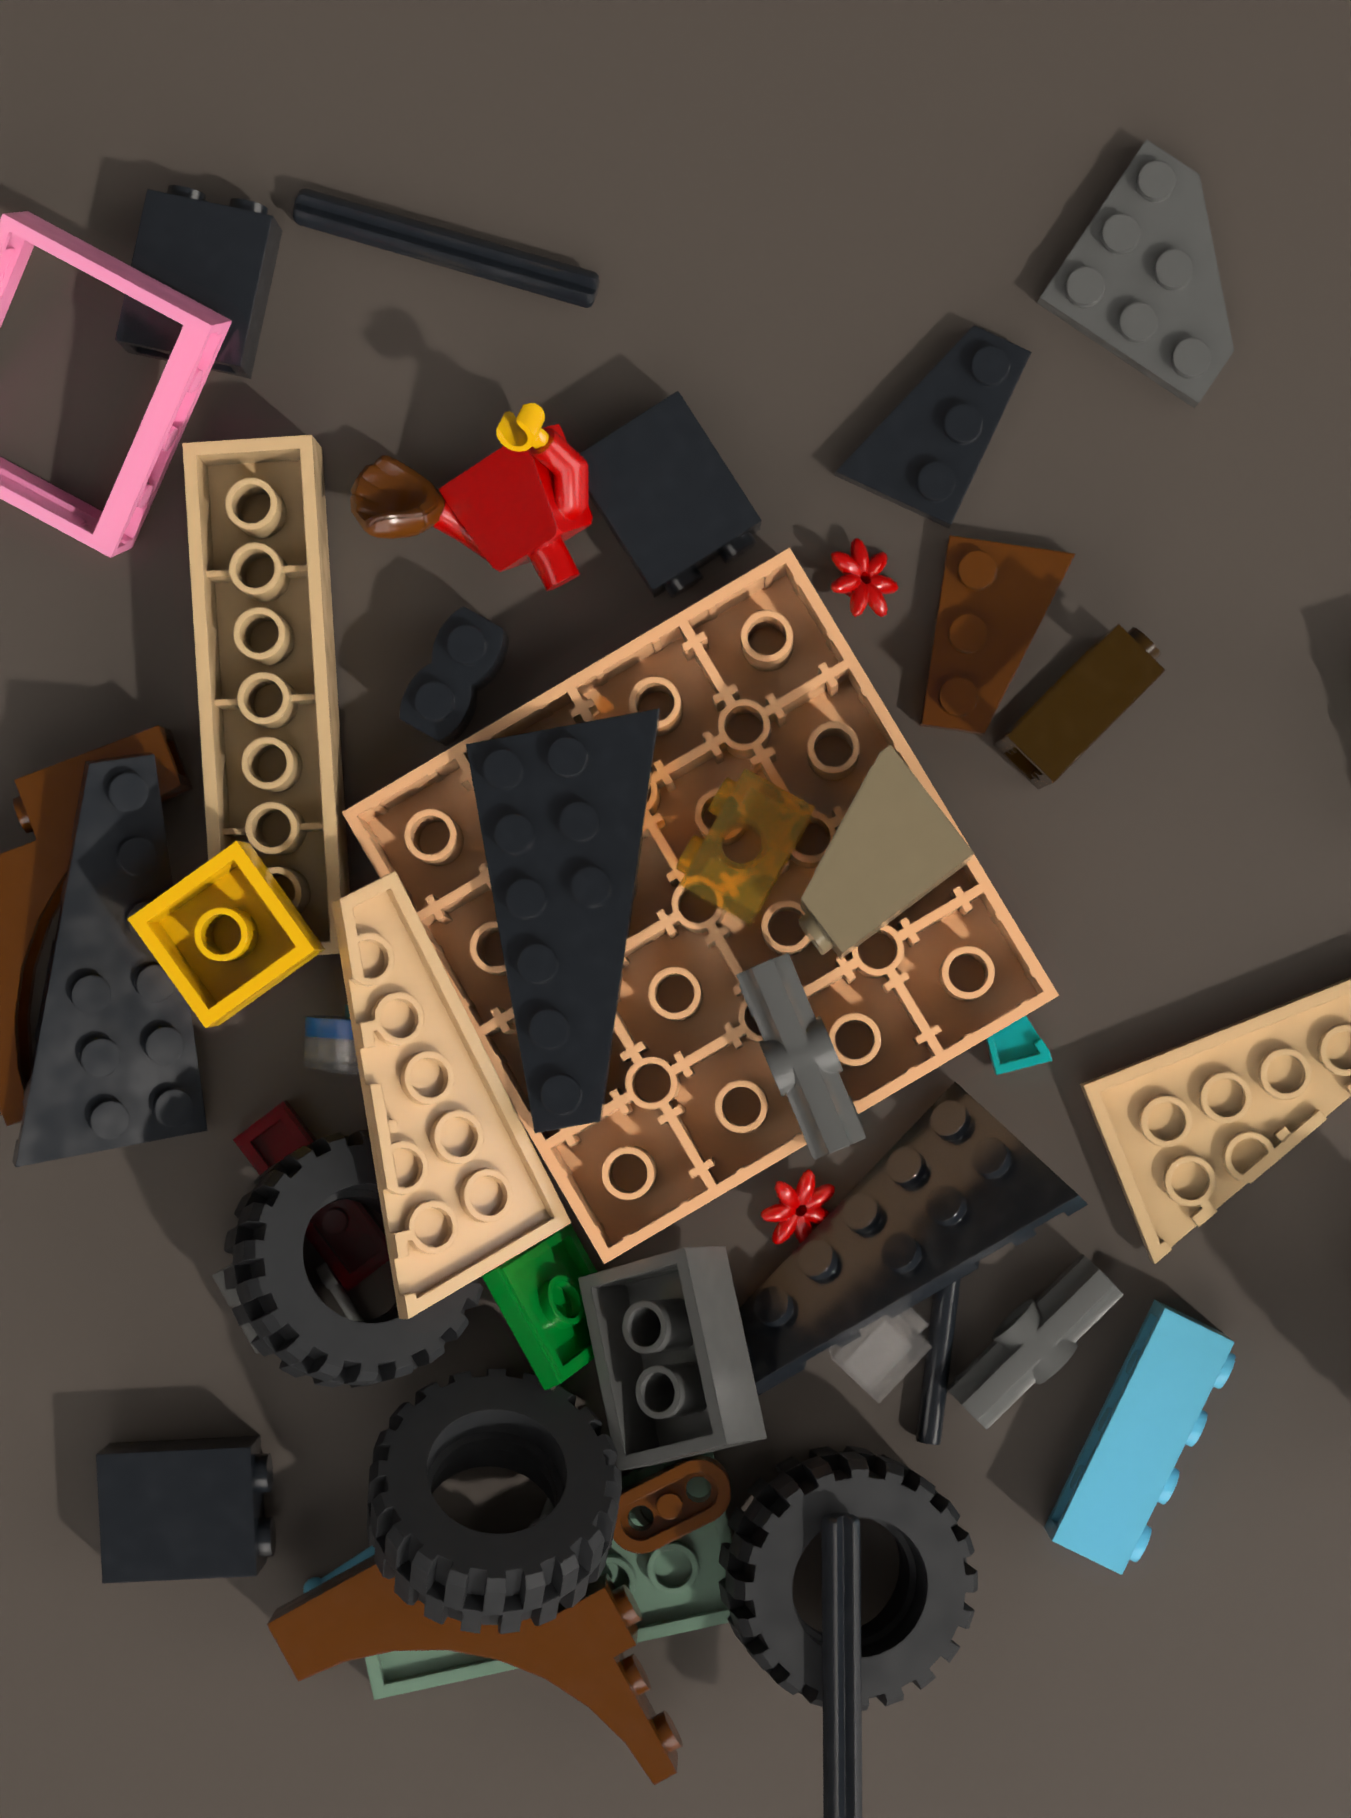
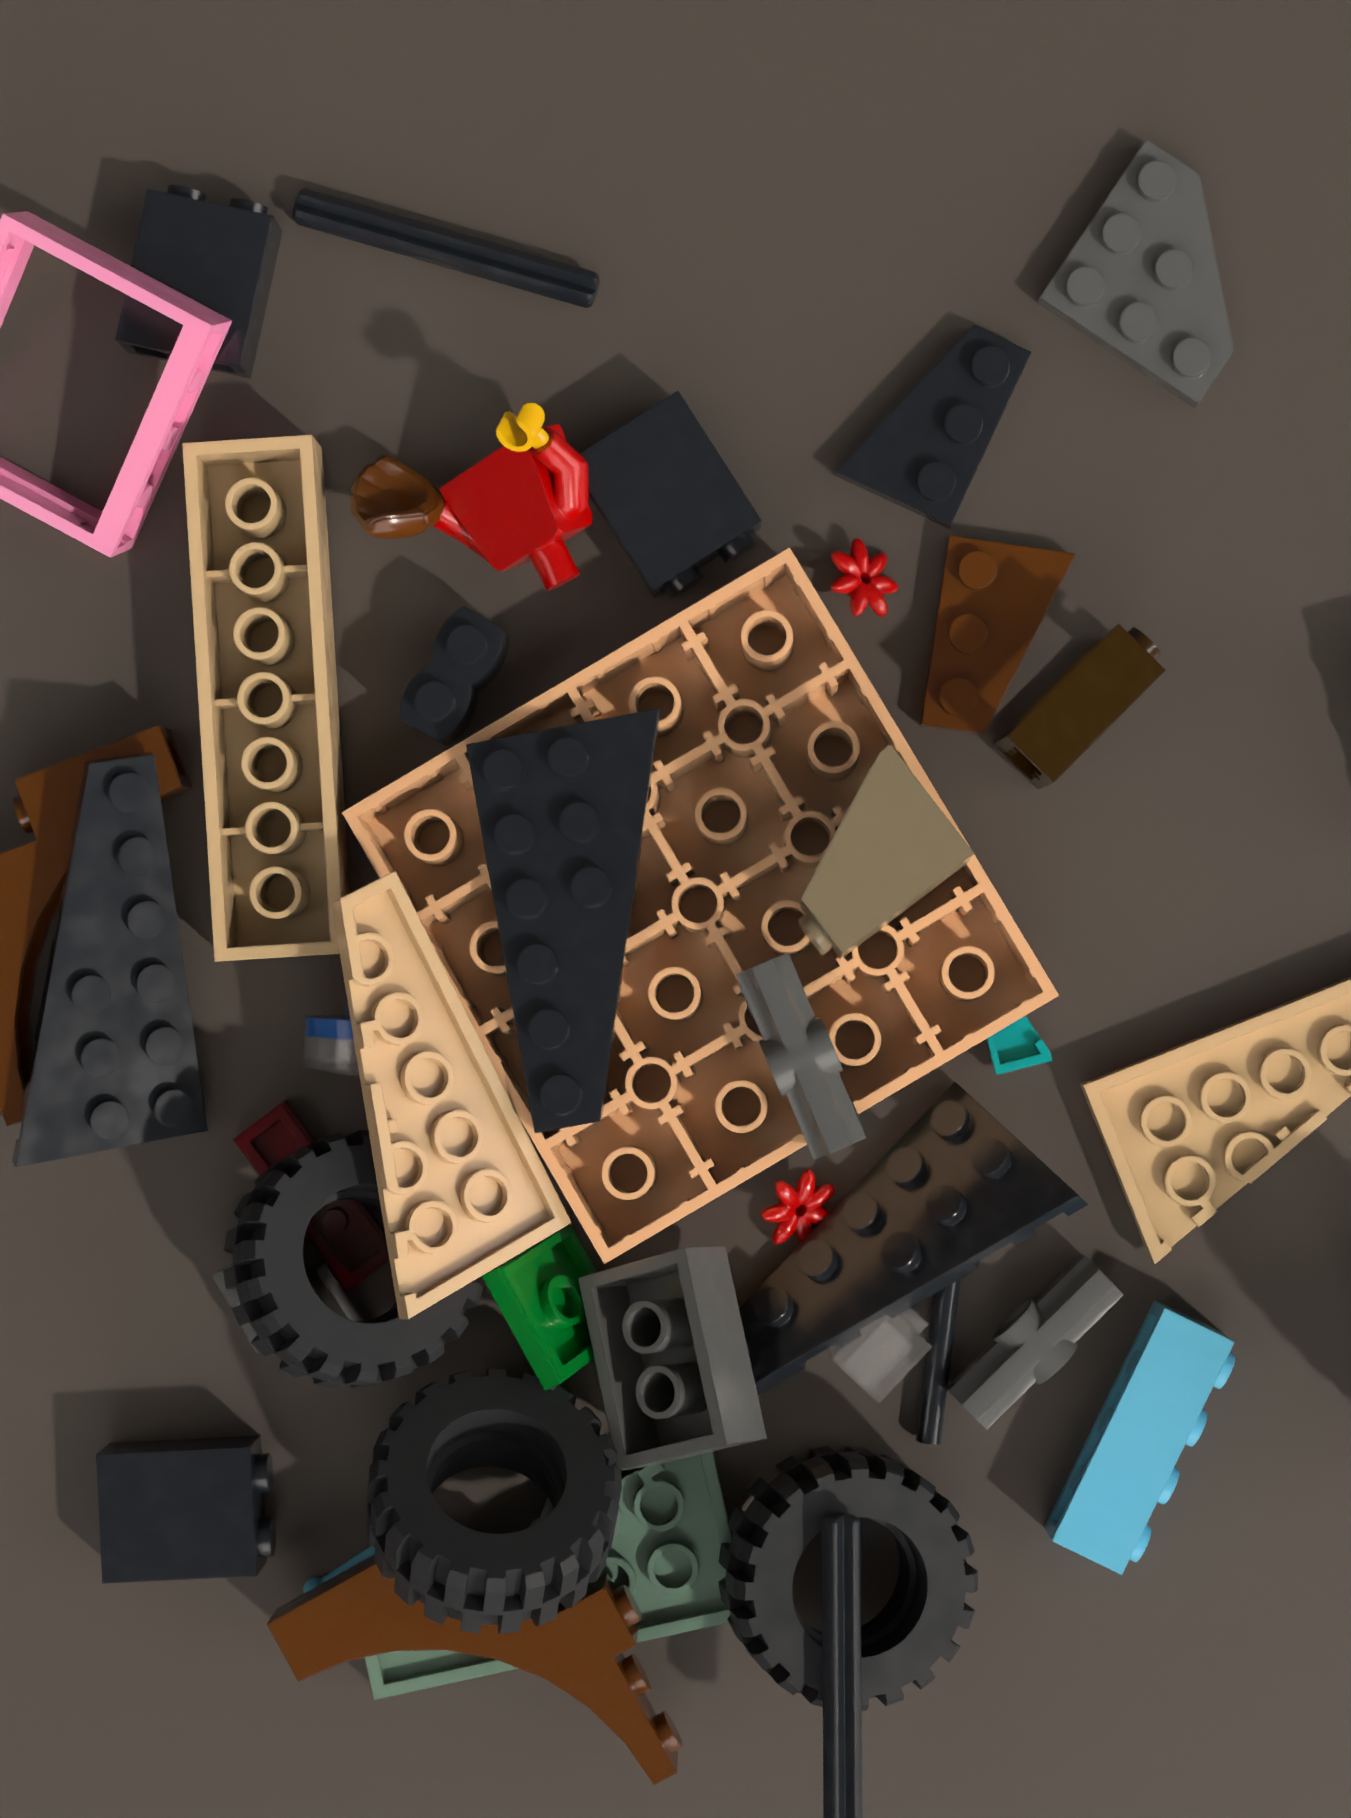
(226, 934): yellow brick -> none
(672, 1506): reddish brown plate -> none
(744, 887): clear yellow brick -> none

